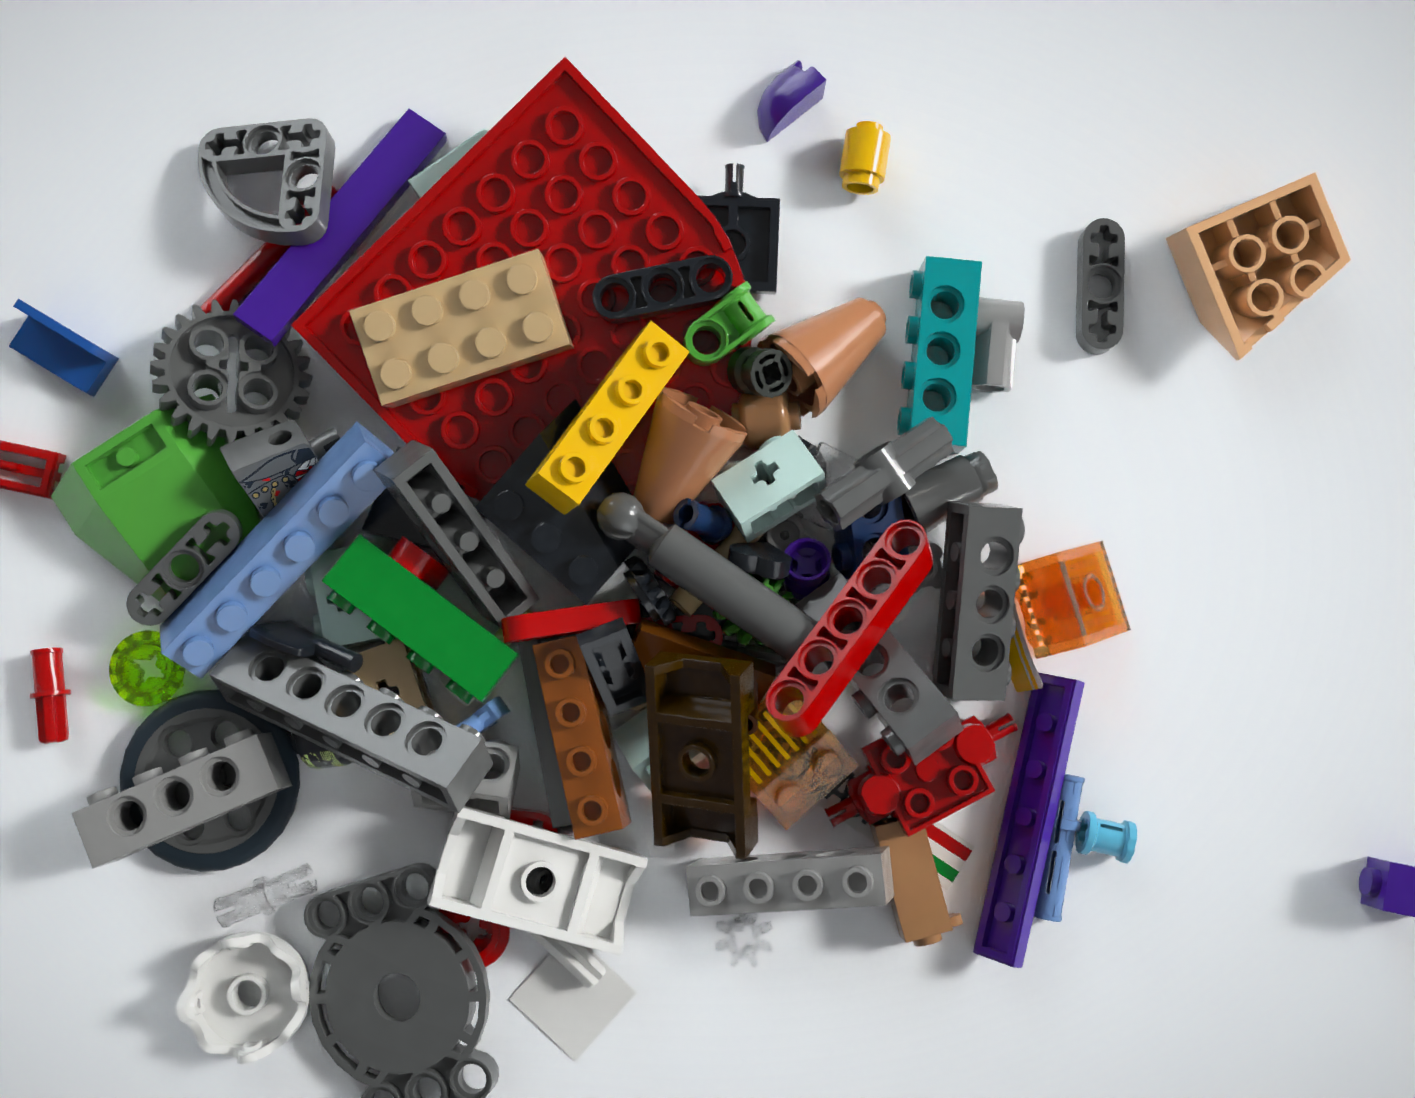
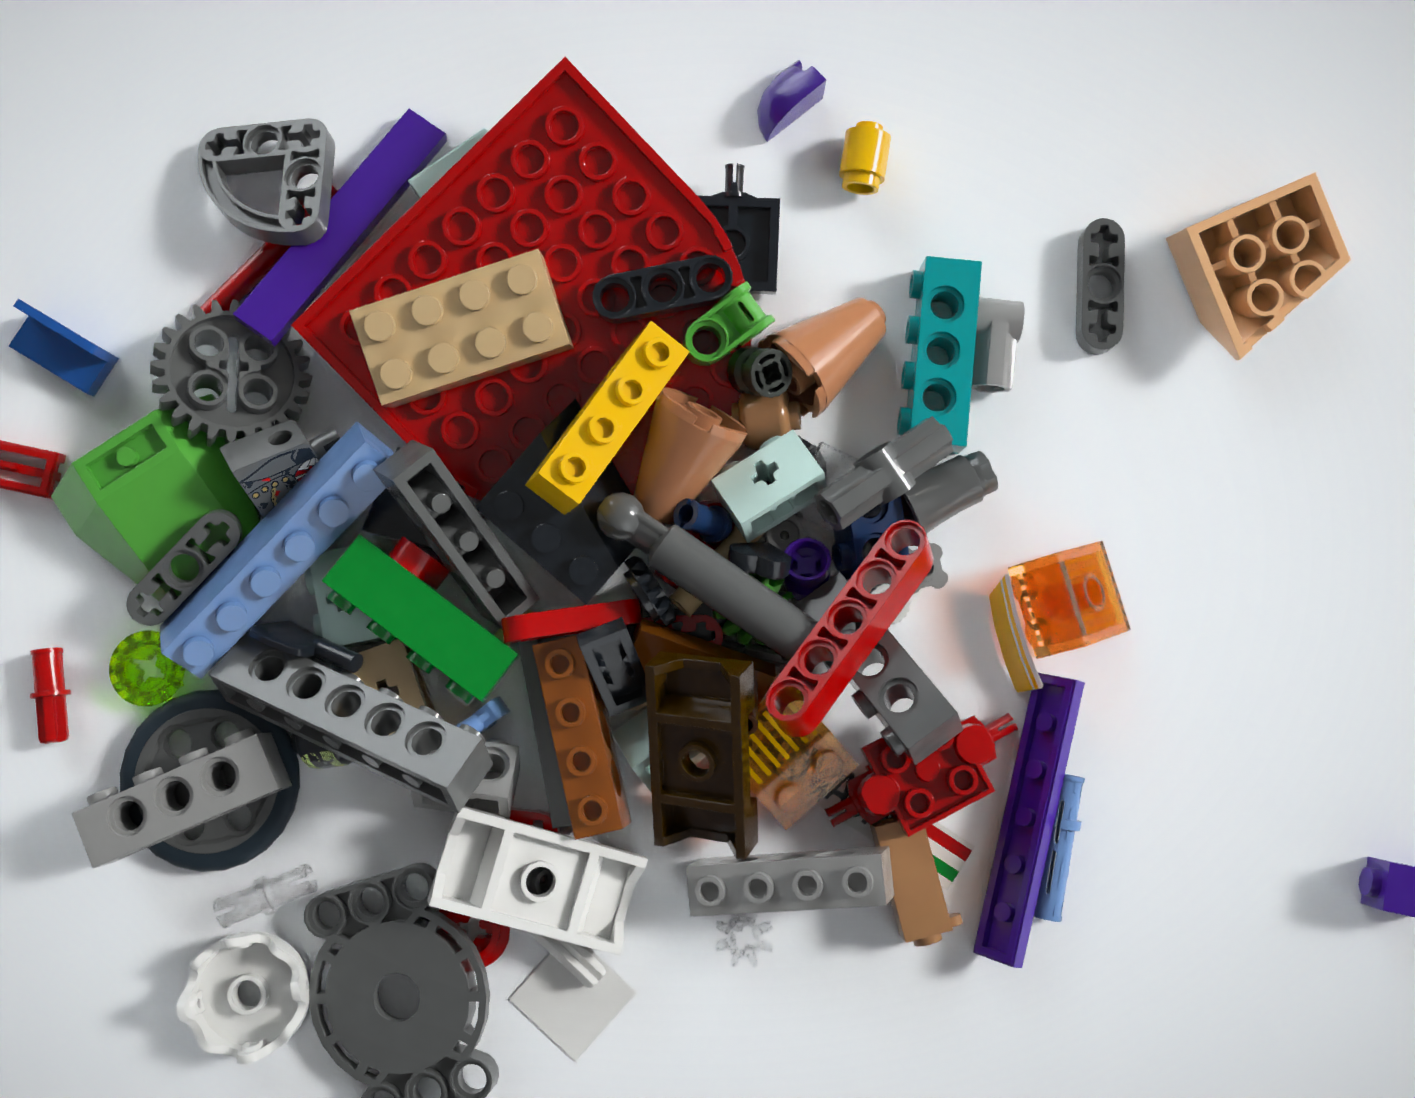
(962, 581): dark grey brick -> none
(1106, 837): medium azure bush -> none

